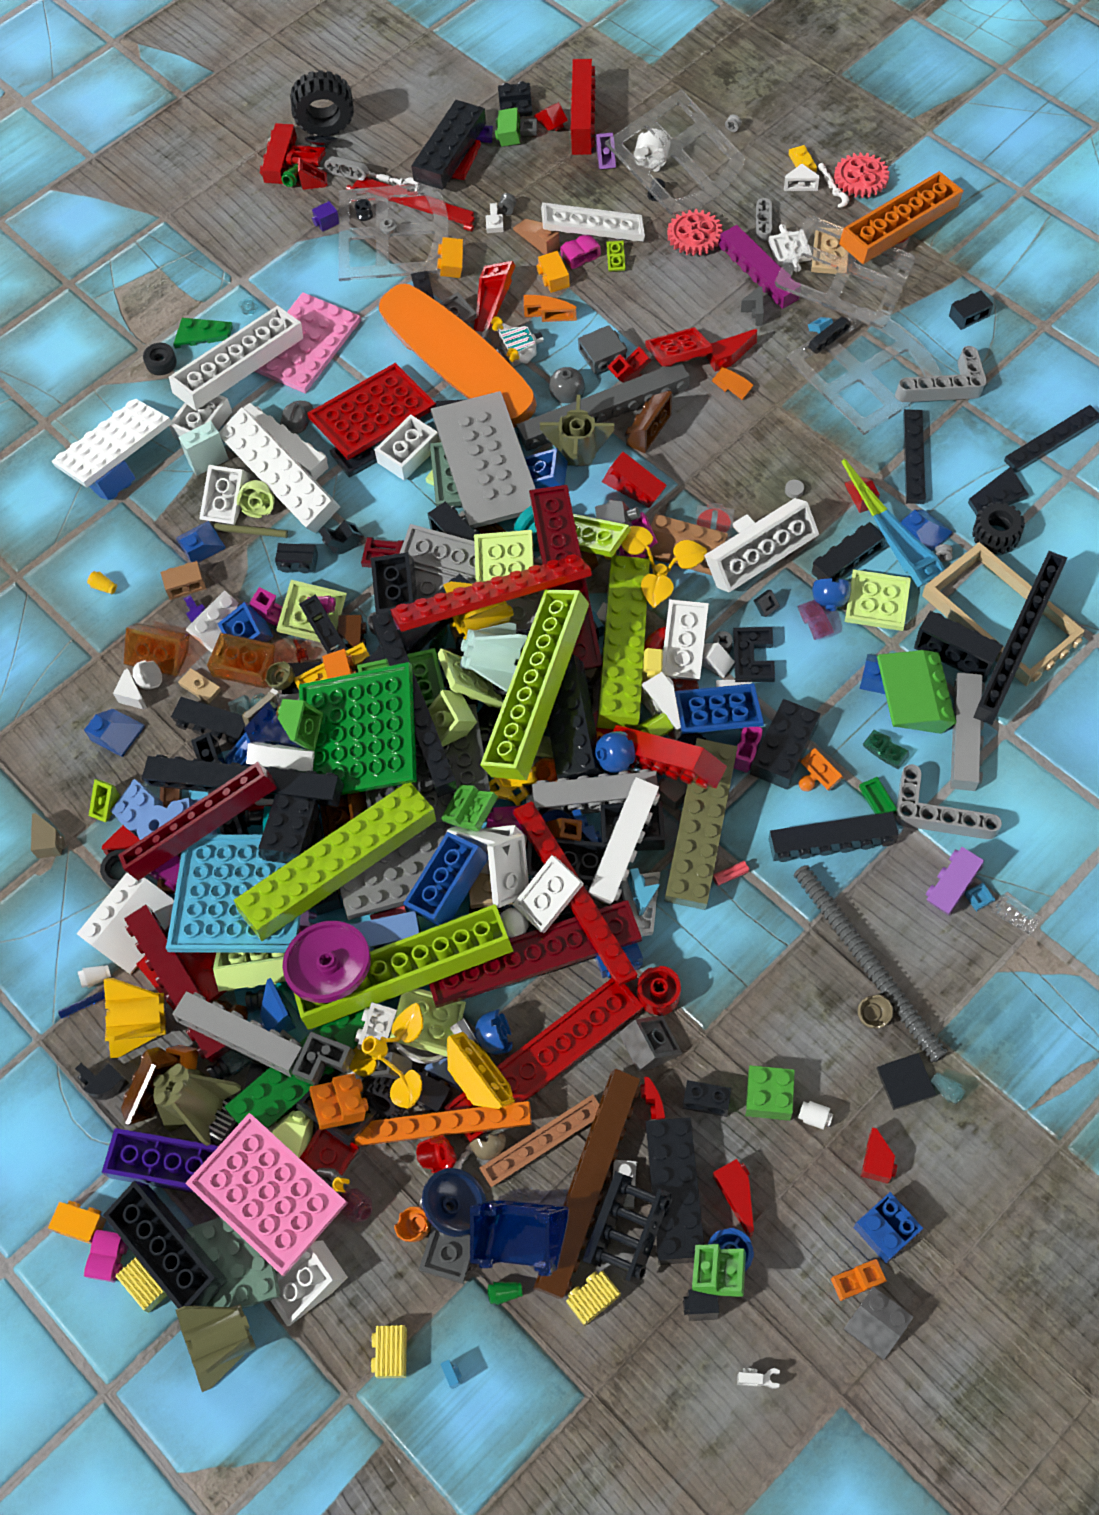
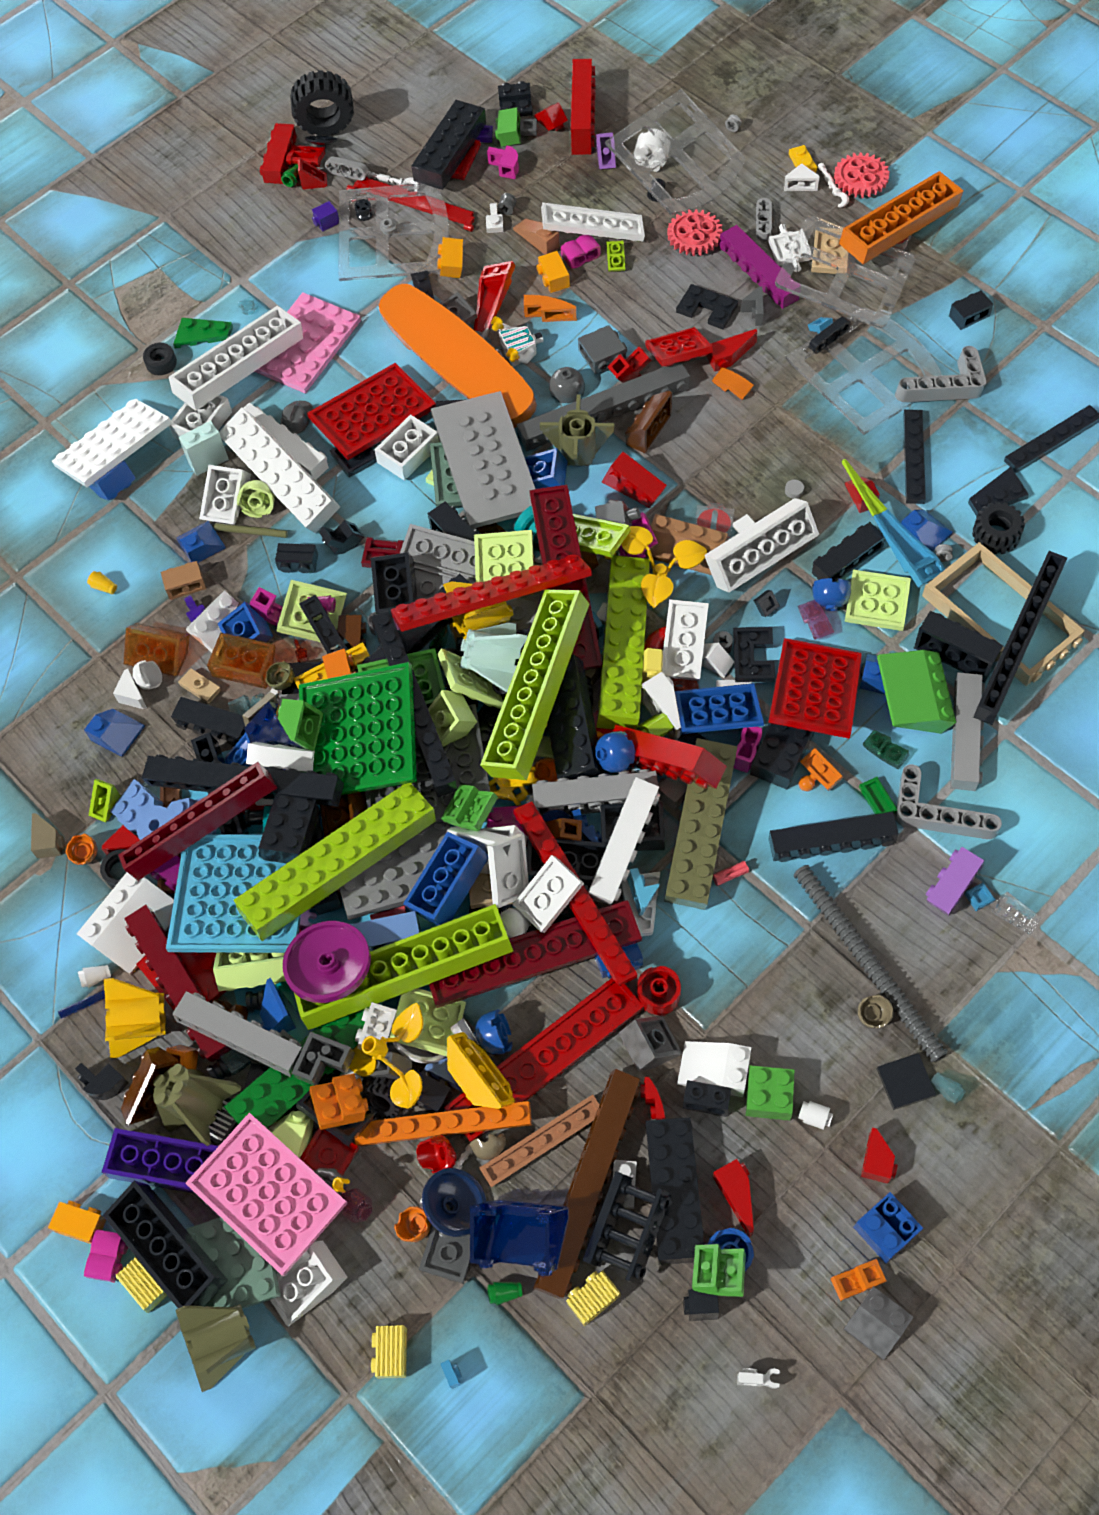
(81, 849): none -> orange hair
(506, 160): none -> dark pink brick
(715, 1065): none -> white slope
(721, 305): none -> black plate
(816, 688): none -> red plate

